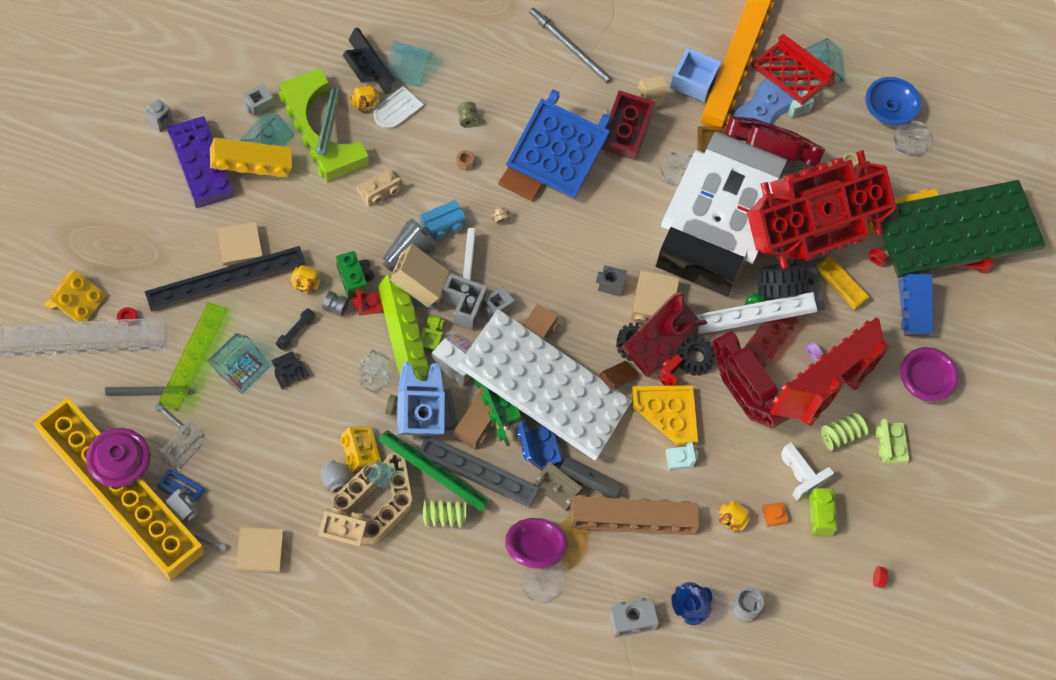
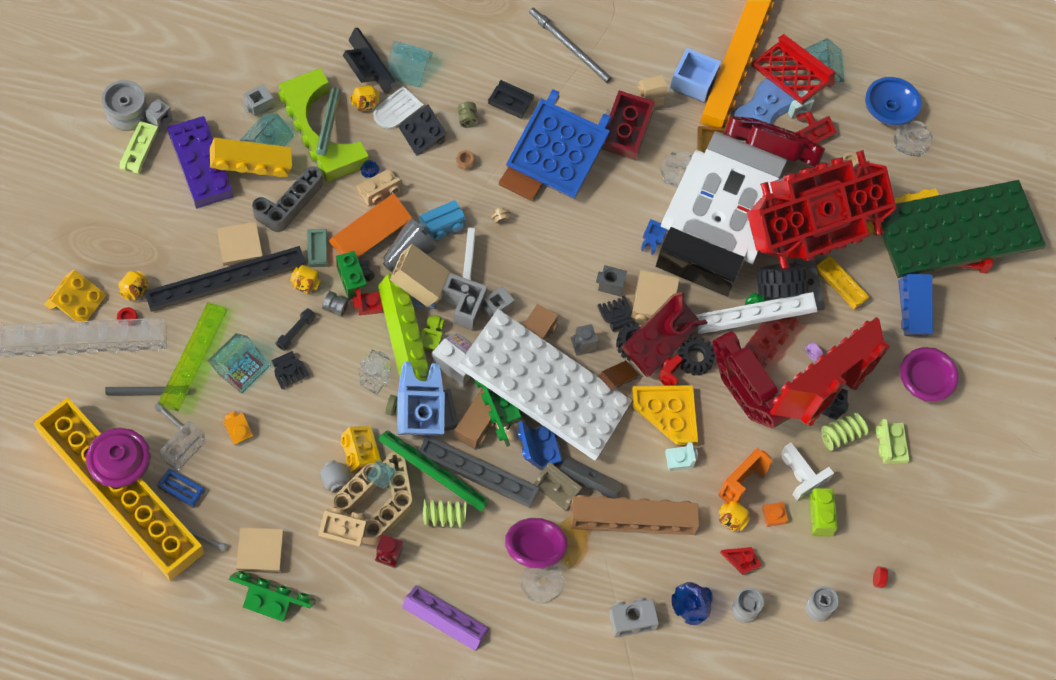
(124, 104): none -> light grey wheel
(133, 285): none -> yellow head
(139, 147): none -> yellowish green plate
(182, 505): light grey brick -> none
(237, 427): none -> light orange bracket
(268, 598): none -> green bracket
(309, 182): none -> dark grey beam
(317, 248): none -> sand green tile
(369, 164): none -> clear blue plate
(371, 227): none -> orange brick
(389, 551): none -> dark red brick
(423, 130): none -> black hinge
(445, 617): none -> medium lavender slope
(511, 99): none -> black plate
(584, 340): none -> flat silver brick
(618, 315): none -> black piece
(654, 235): none -> blue plate
(742, 559): none -> red piece
(756, 462): none -> orange panel
(818, 129): none -> red plate
(821, 604): none -> light grey wheel
(838, 406): none -> black brick
(877, 257): red tile -> none

